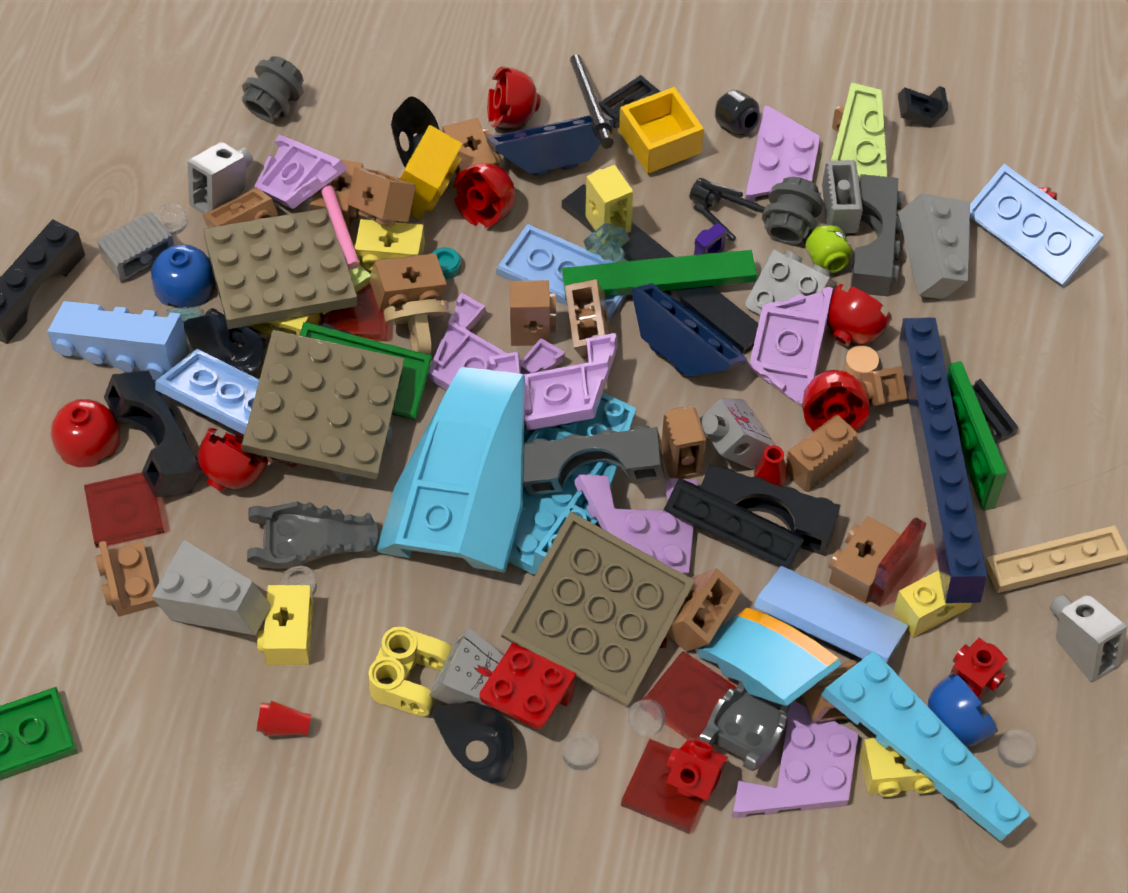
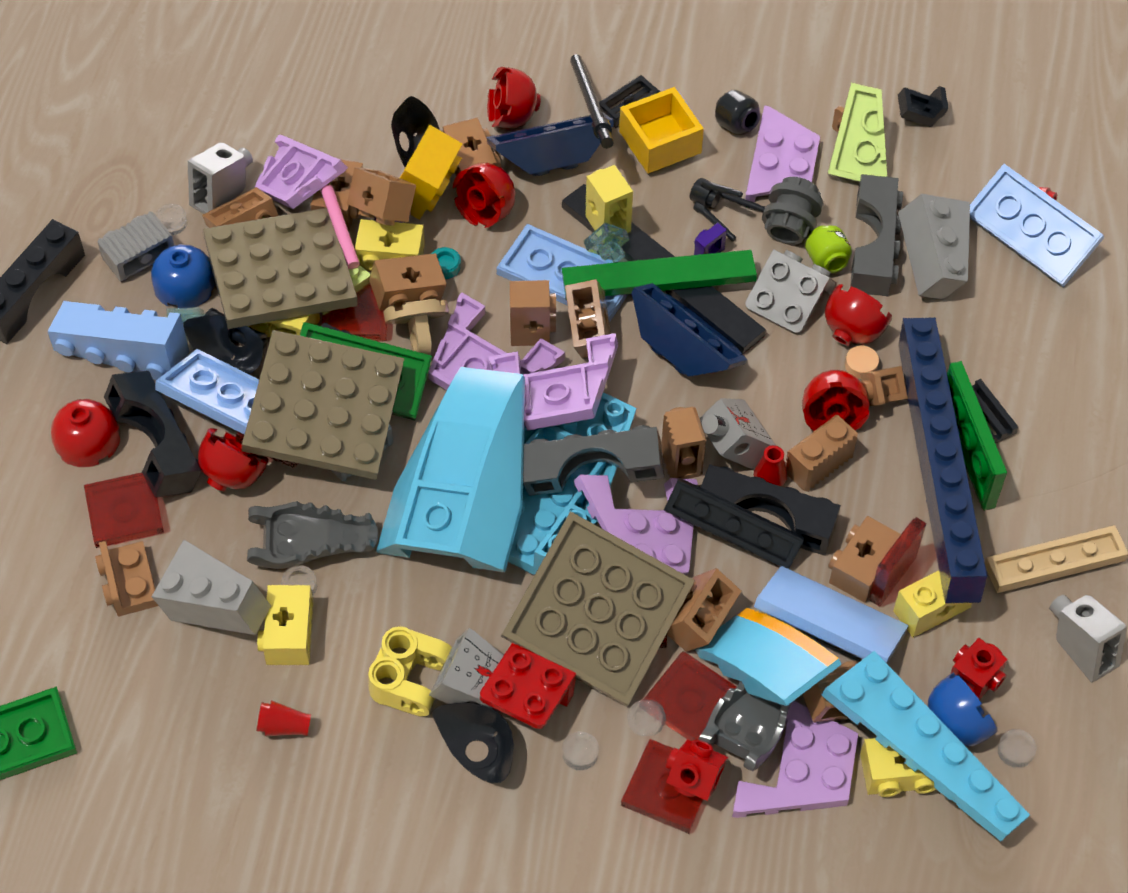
(276, 83): dark grey piece -> none
(791, 342): lavender wing -> none
(842, 195): light grey brick -> none

